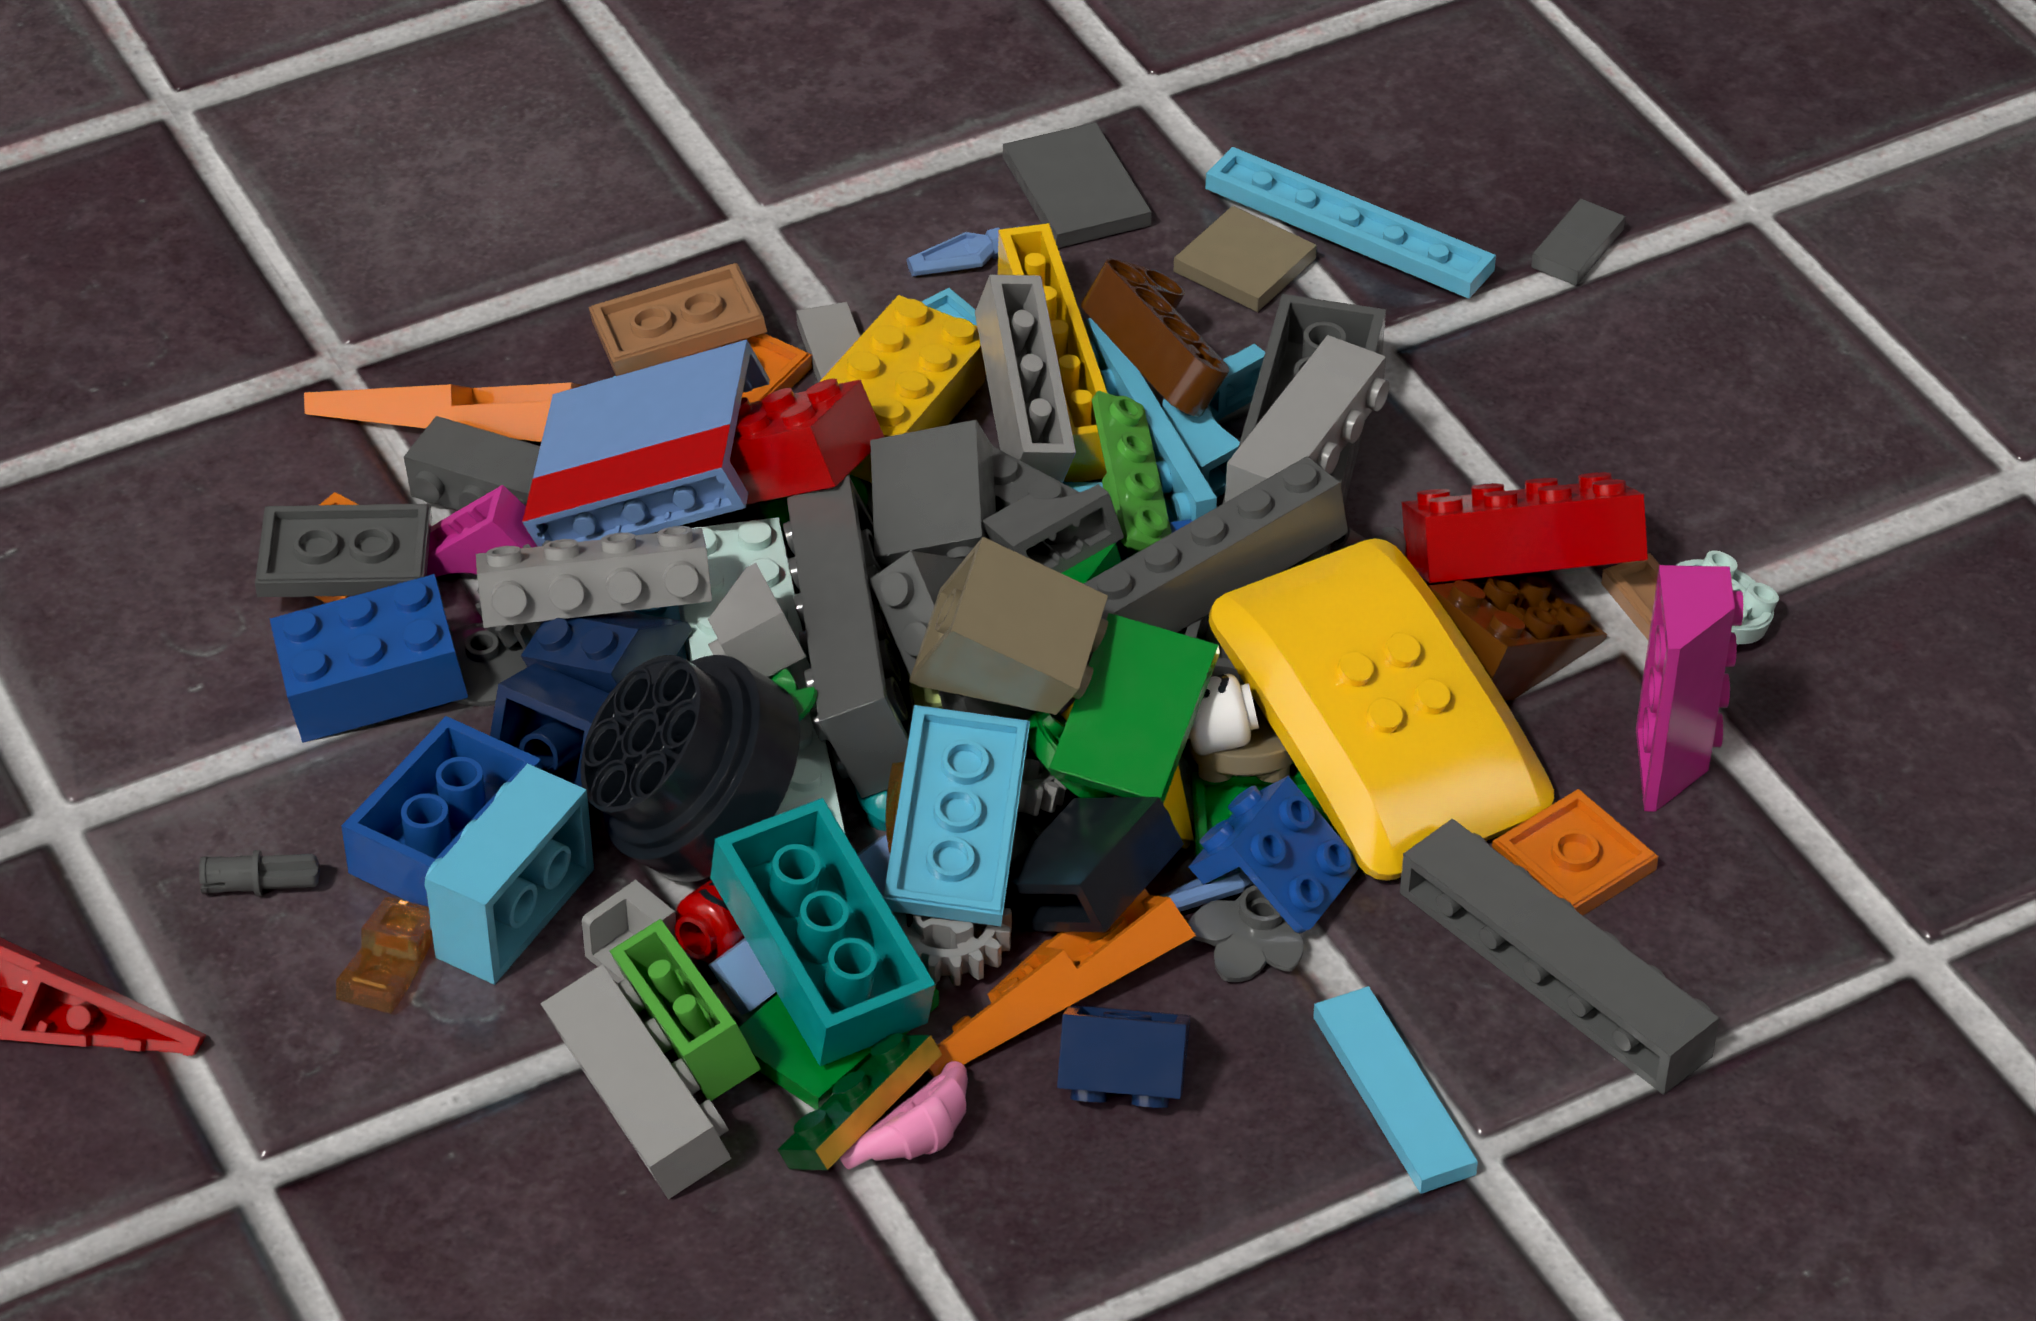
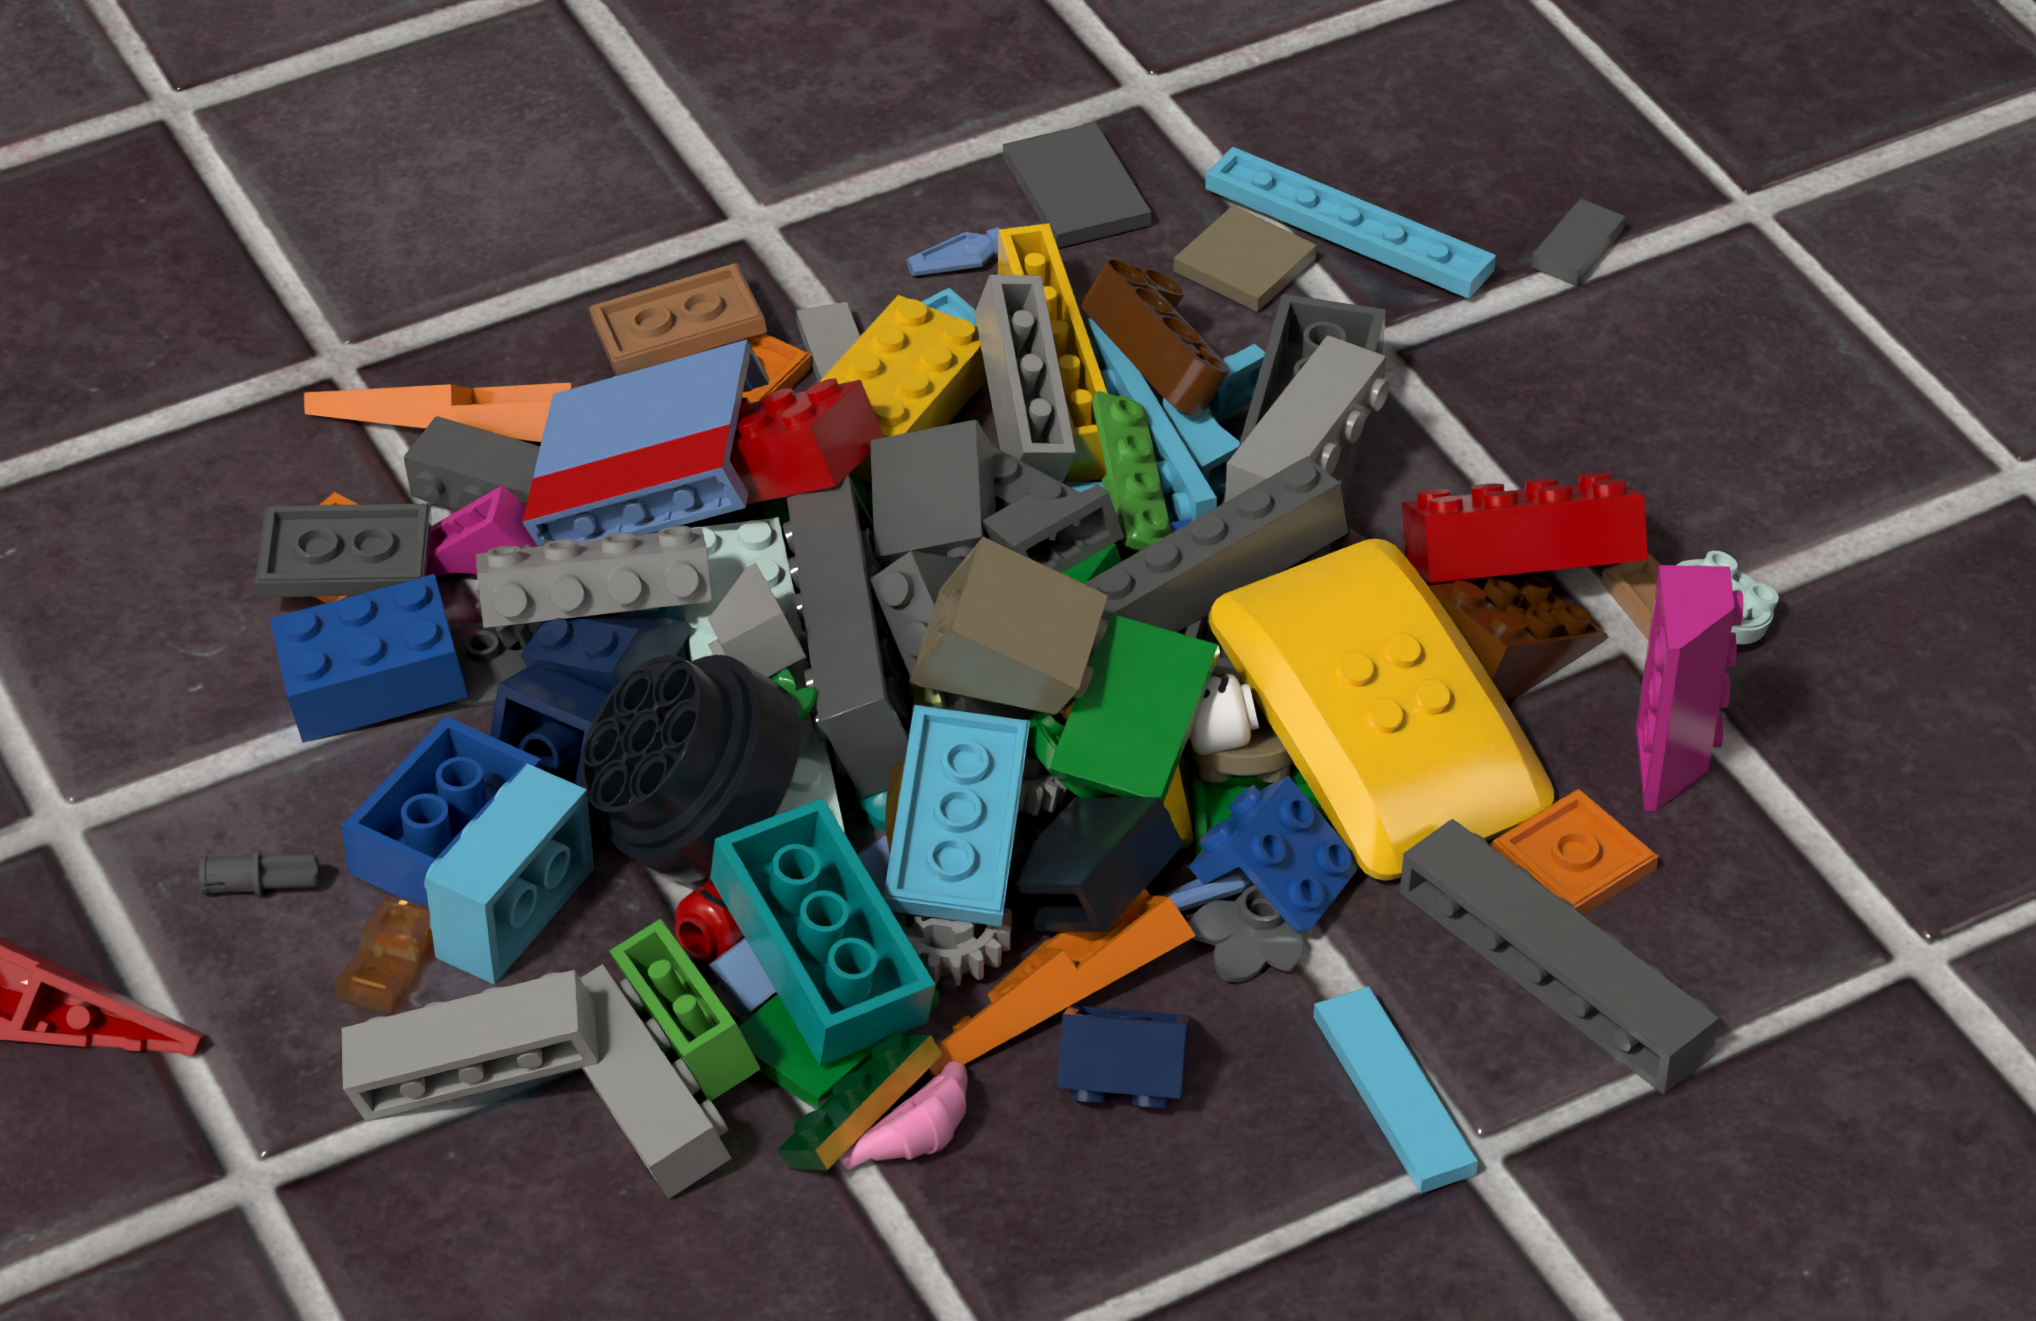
(469, 1045): none -> light grey brick
(620, 919): light grey panel -> none

